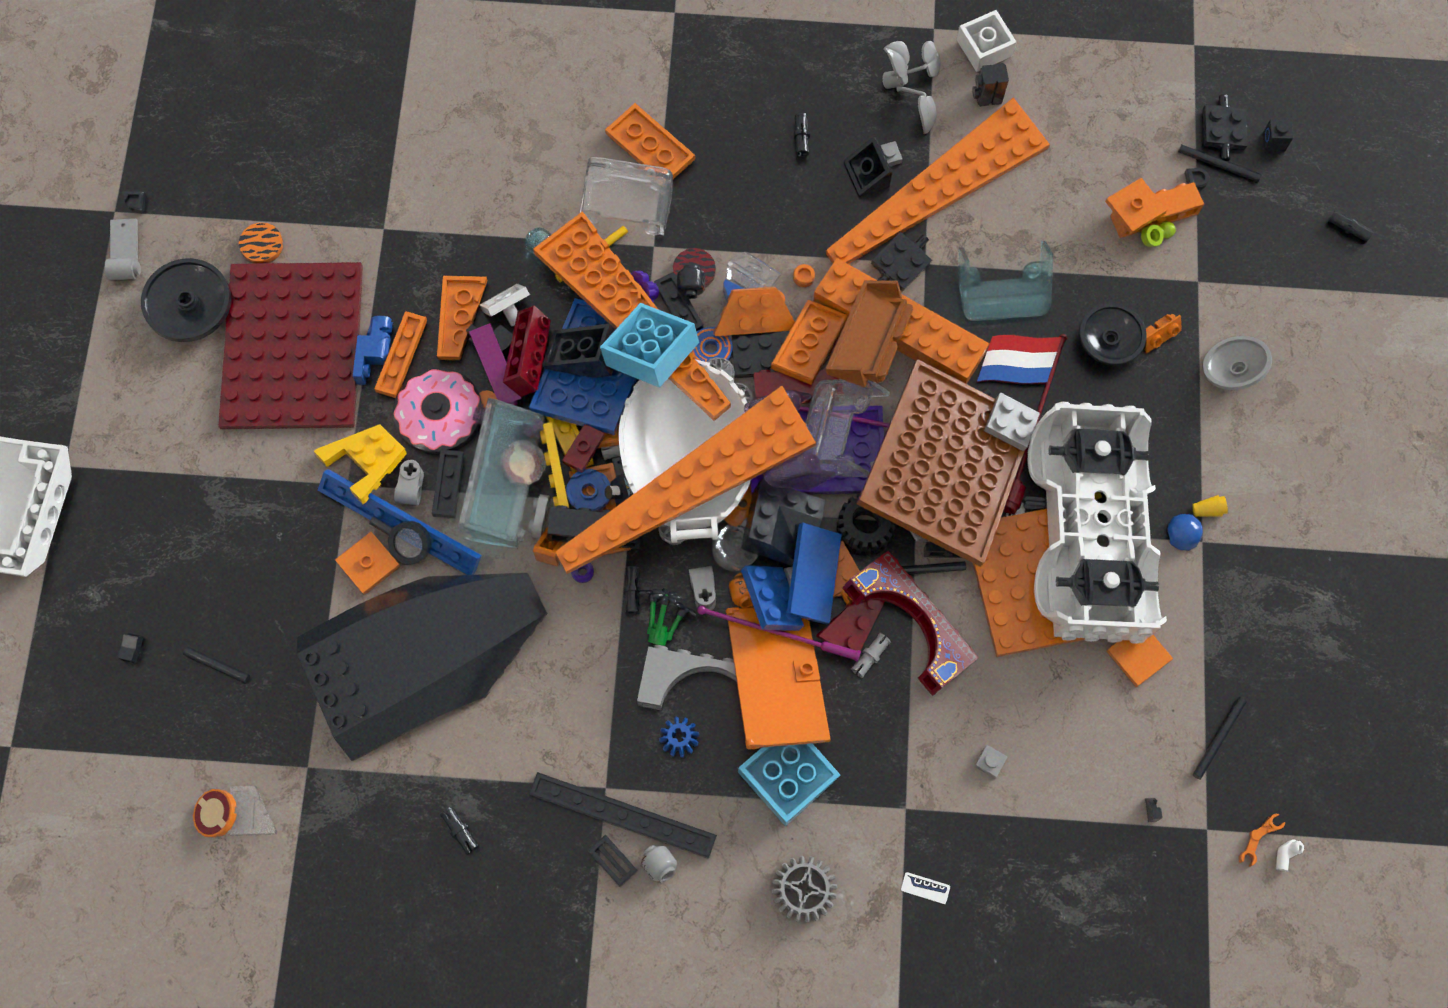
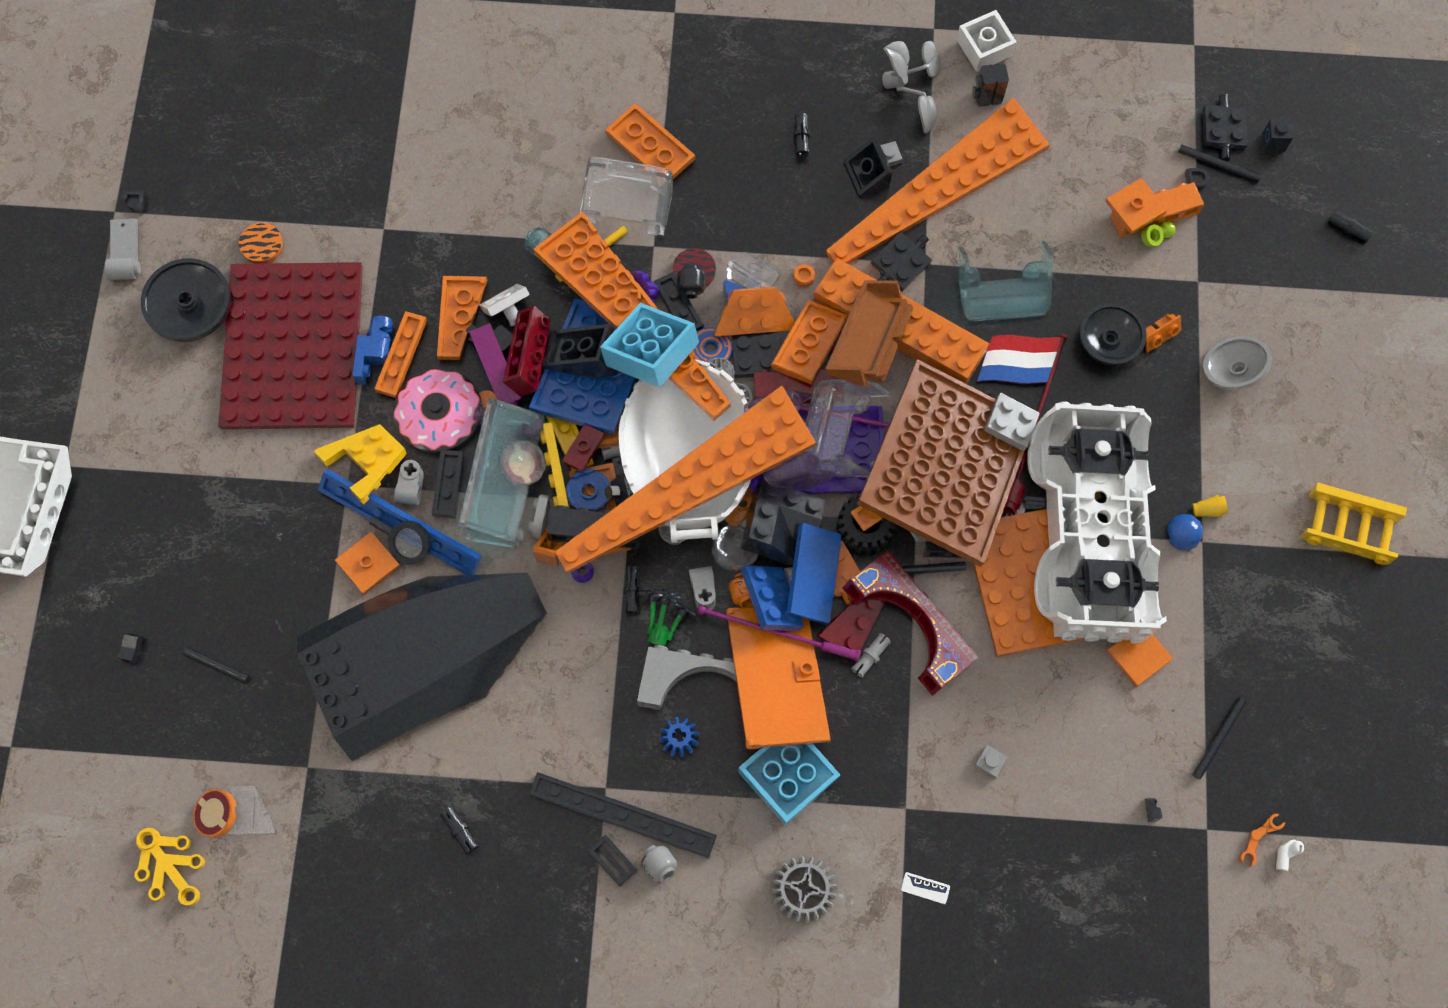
(166, 864): none -> yellow plant
(865, 518): none -> orange tile
(1368, 508): none -> yellow fence

